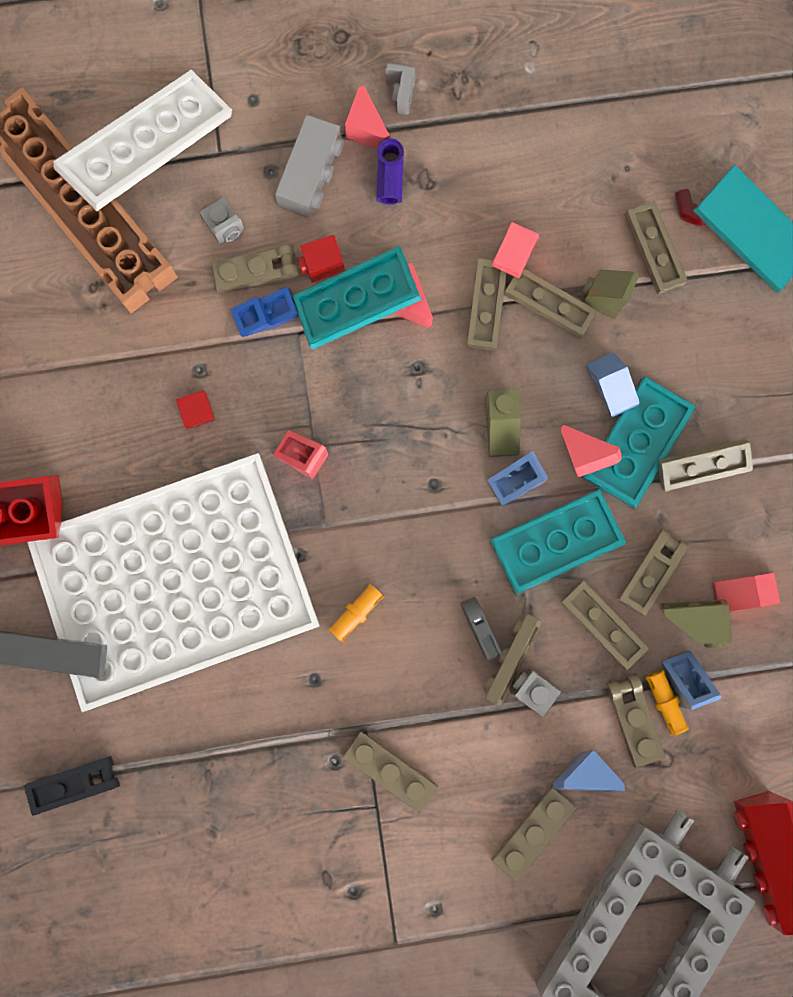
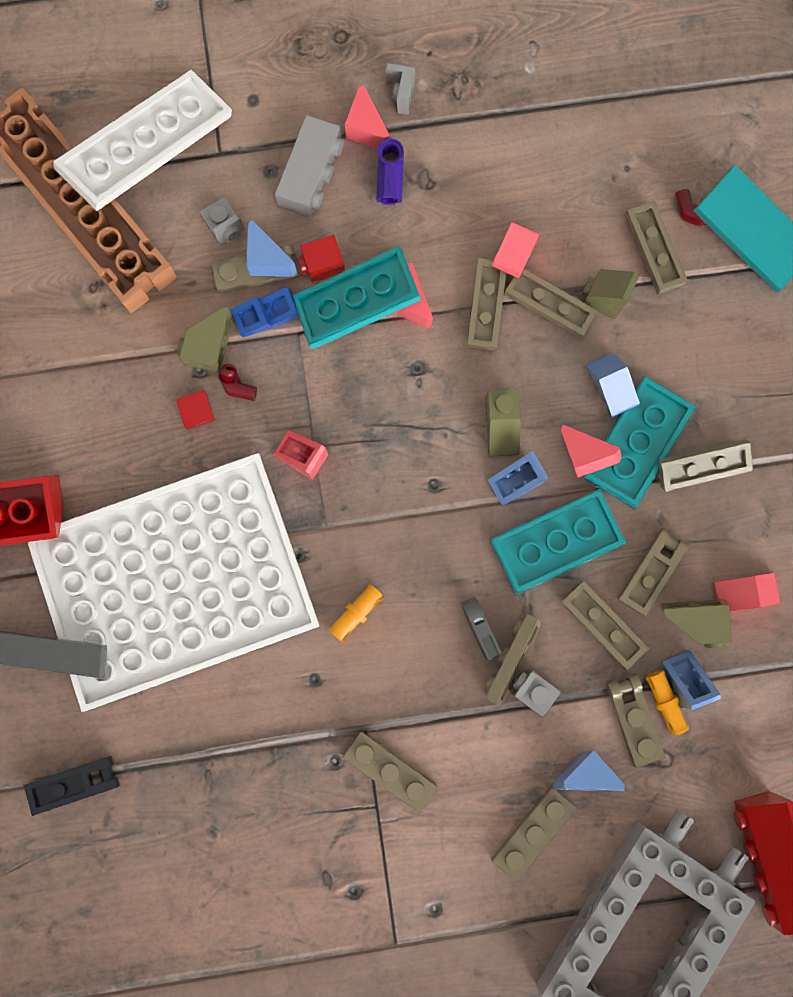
(206, 341): none -> olive slope
(232, 384): none -> dark red arm
(265, 256): none -> medium blue slope

